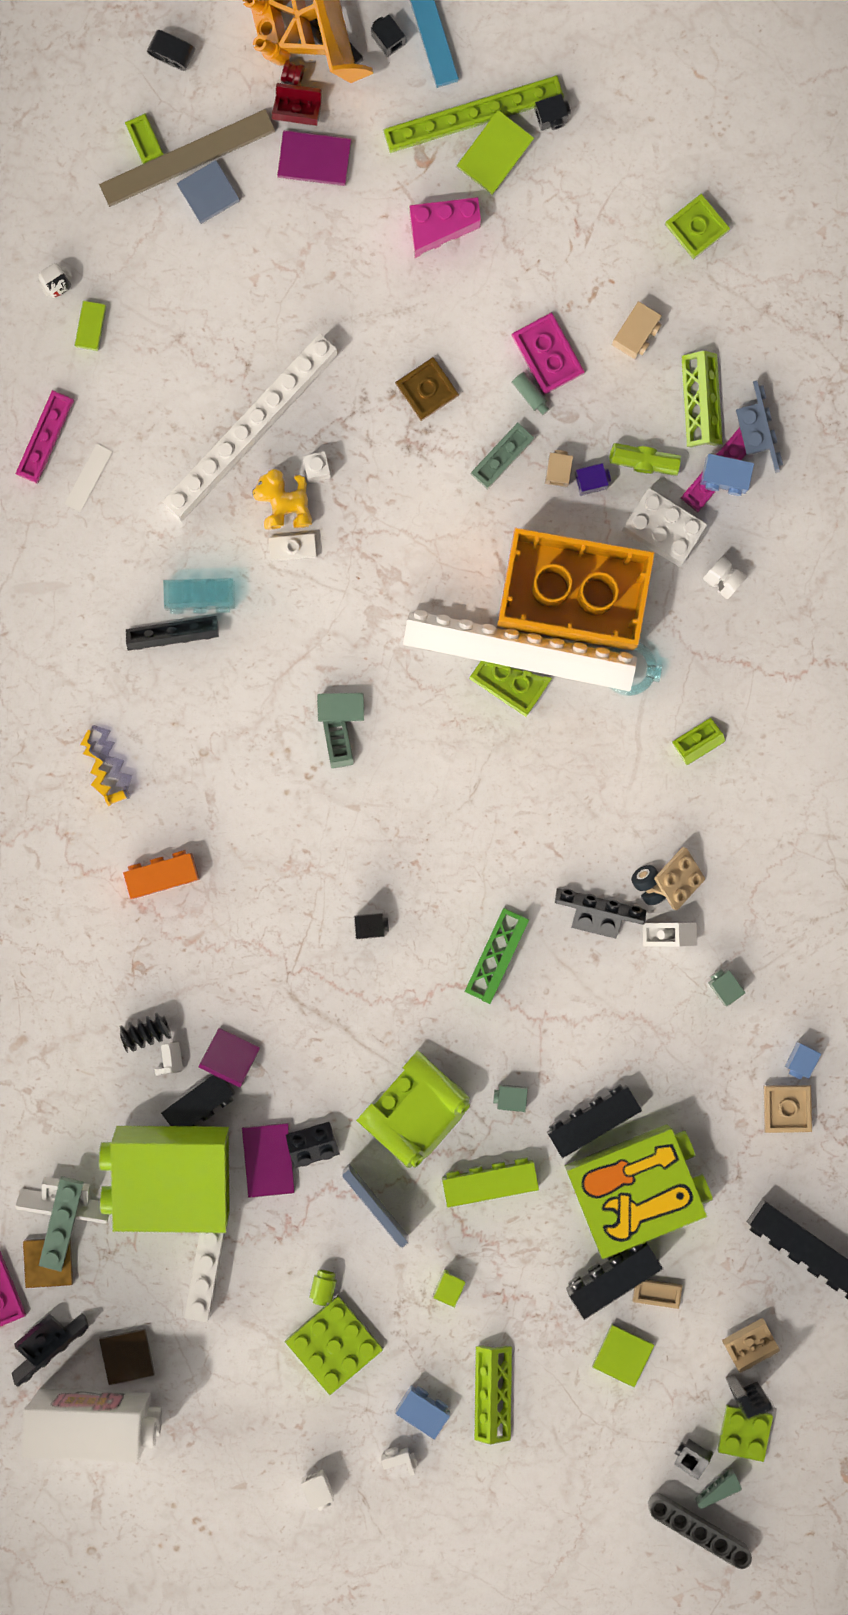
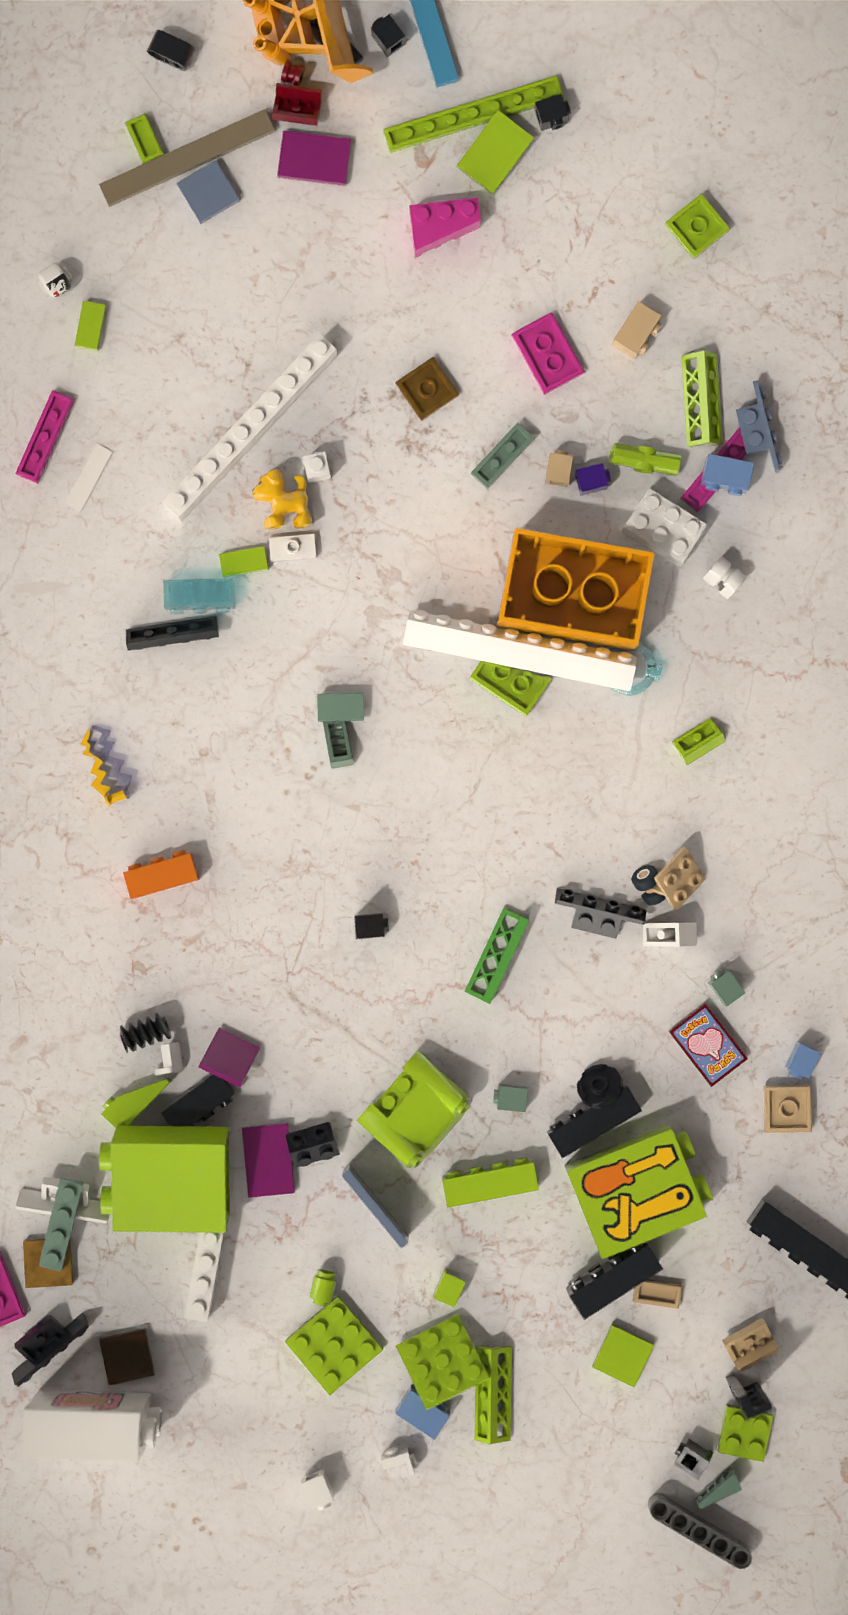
(130, 1105): none -> lime slope
(243, 561): none -> lime tile
(442, 1362): none -> lime plate
(530, 393): sand green cylinder -> none
(600, 1086): none -> black tile
(708, 1045): none -> tile

